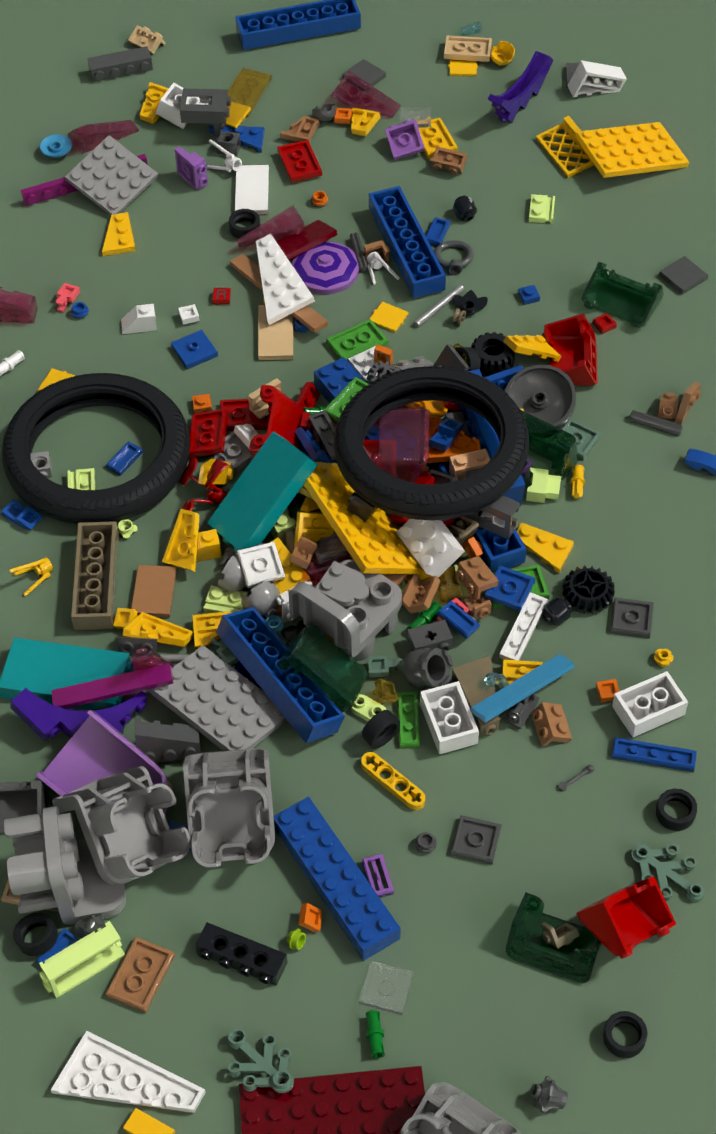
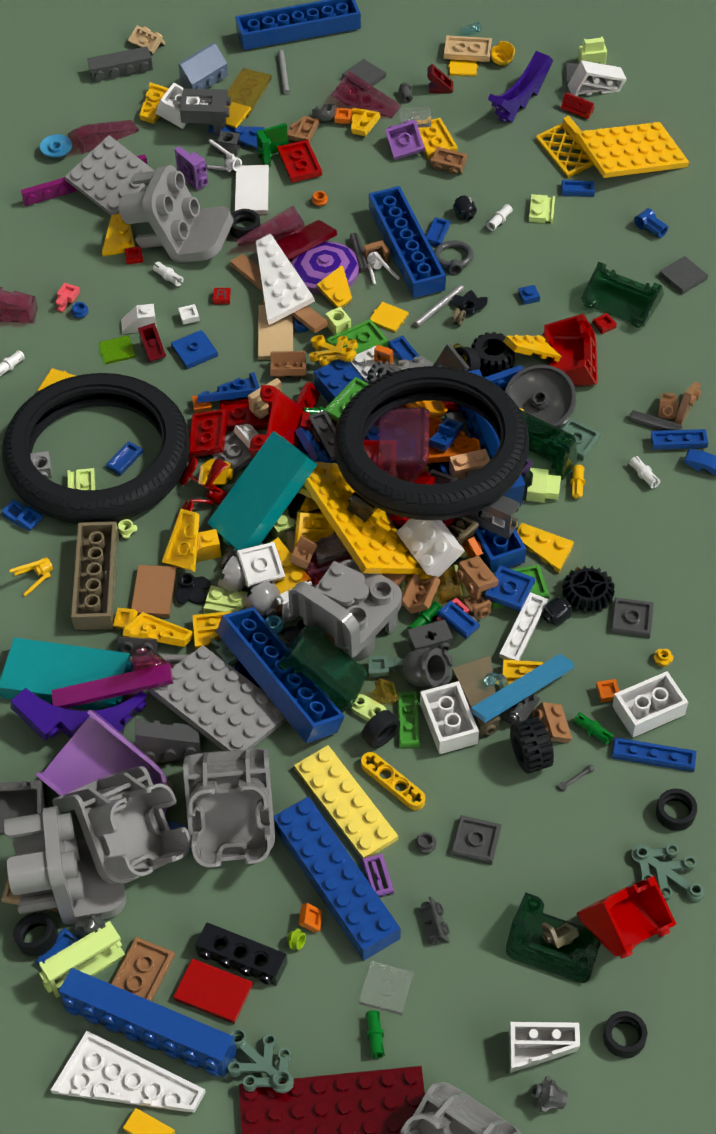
(117, 349): none -> clear neon green piece
(133, 255): none -> red tile
(148, 1023): none -> blue brick
(151, 342): none -> dark red slope
(168, 274): none -> white pin
(175, 216): none -> light grey piece
(193, 591): none -> black plate
(203, 68): none -> sand blue slope
(213, 991): none -> red tile
(231, 390): none -> blue wing
(269, 140): none -> green bracket
(283, 72): none -> light grey bar
(288, 363): none -> medium nougat bracket
(336, 288): none -> yellow wing
(338, 320): none -> yellowish green brick
(345, 354): none -> yellow plant
(346, 802): none -> light yellow plate
(402, 349): none -> blue tile
(404, 89): none -> dark grey pin
(433, 913): none -> dark grey hinge
(439, 81): none -> dark red slope
(499, 217): none -> white pin
(532, 745): none -> black tyre
(540, 1042): none -> white wedge
(577, 105): none -> red plate
(577, 188): none -> blue tile
(593, 51): none -> yellowish green piece
(593, 728): none -> green pin
(644, 472): none -> white pin
(648, 220): none -> blue piece
(679, 439): none -> blue plate

